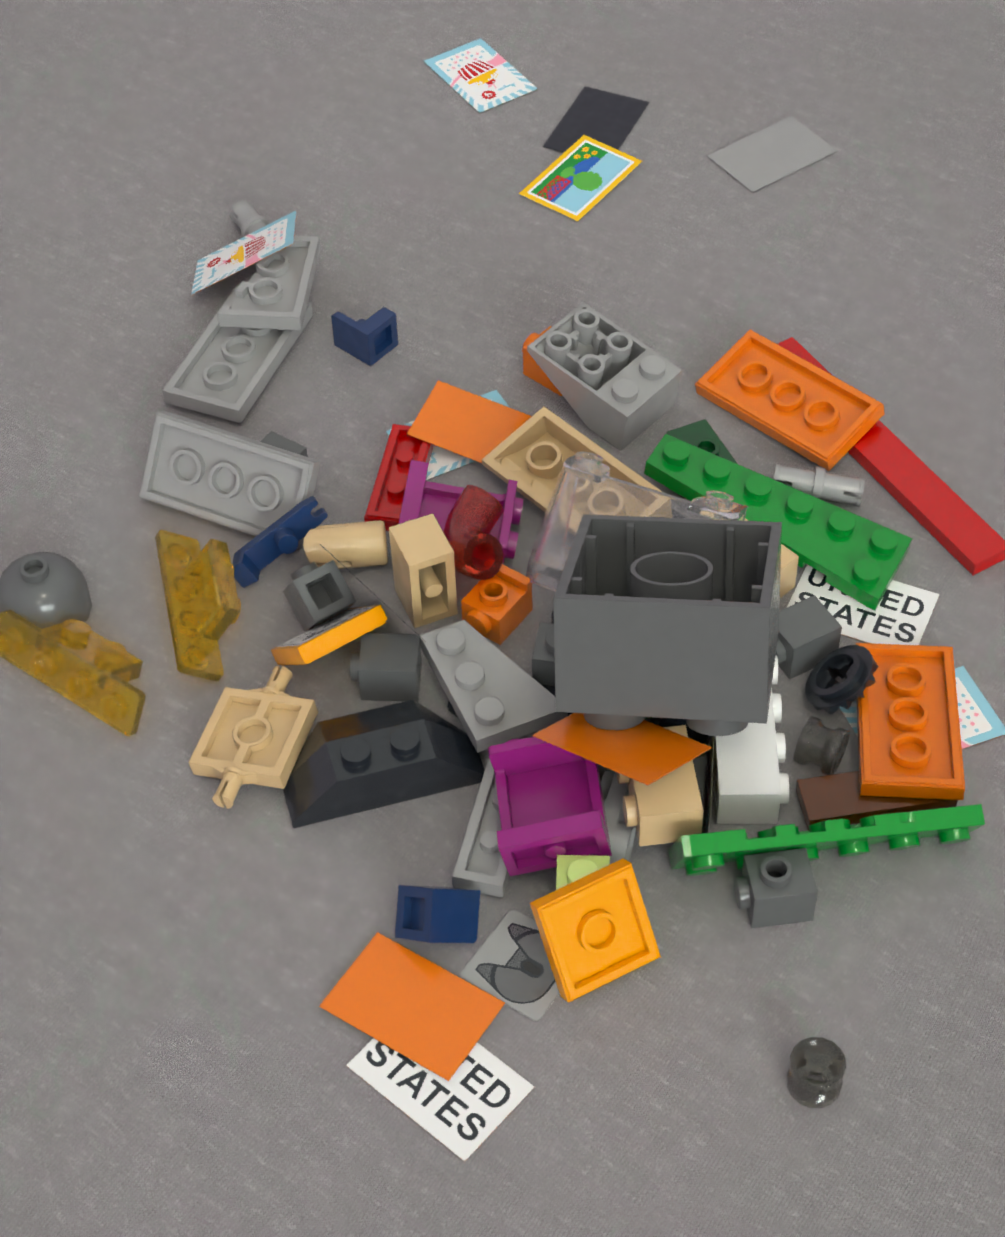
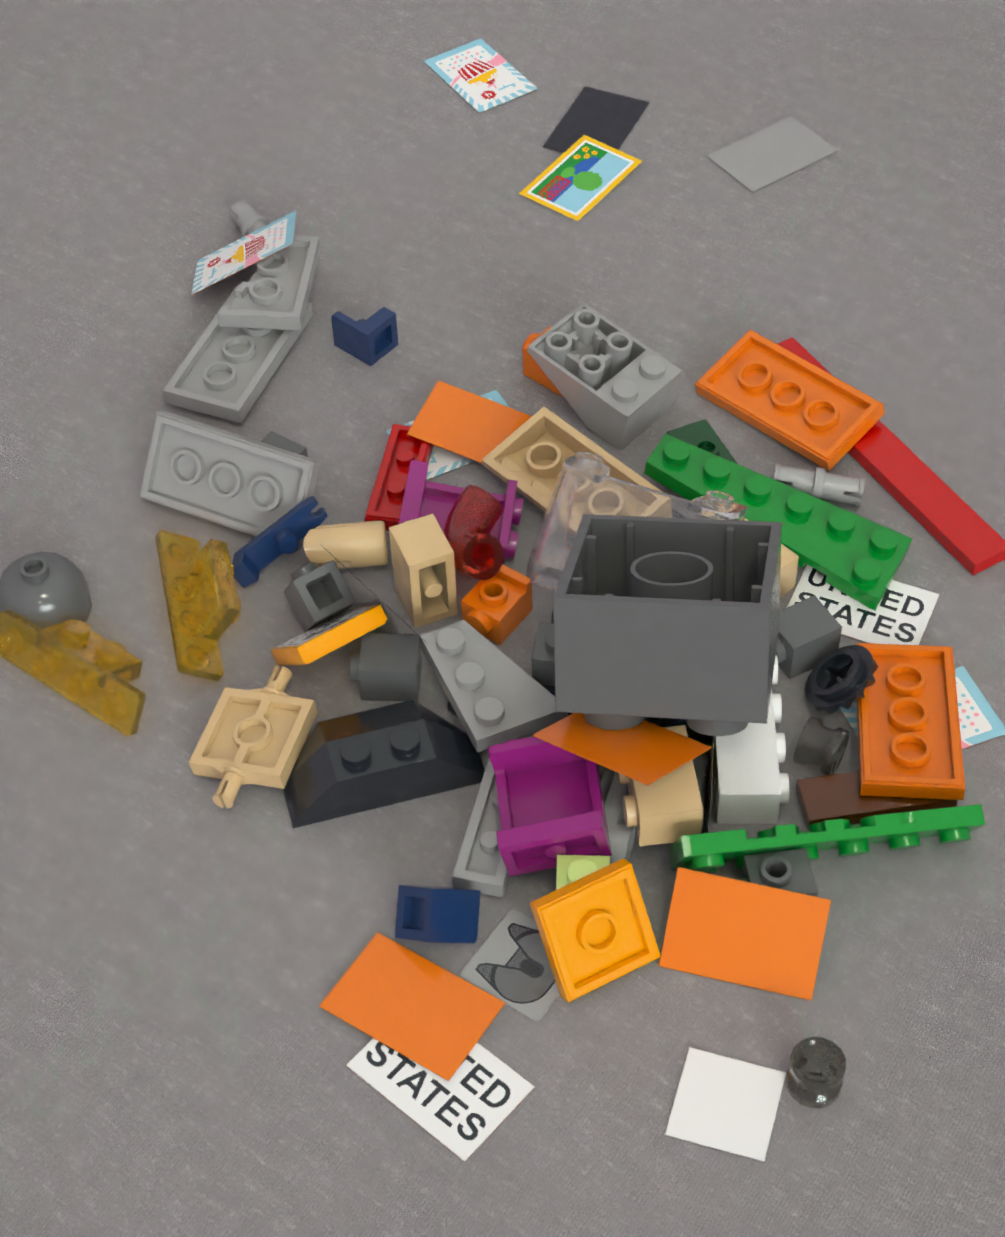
(726, 1104): none -> white sticker
(745, 933): none -> orange sticker

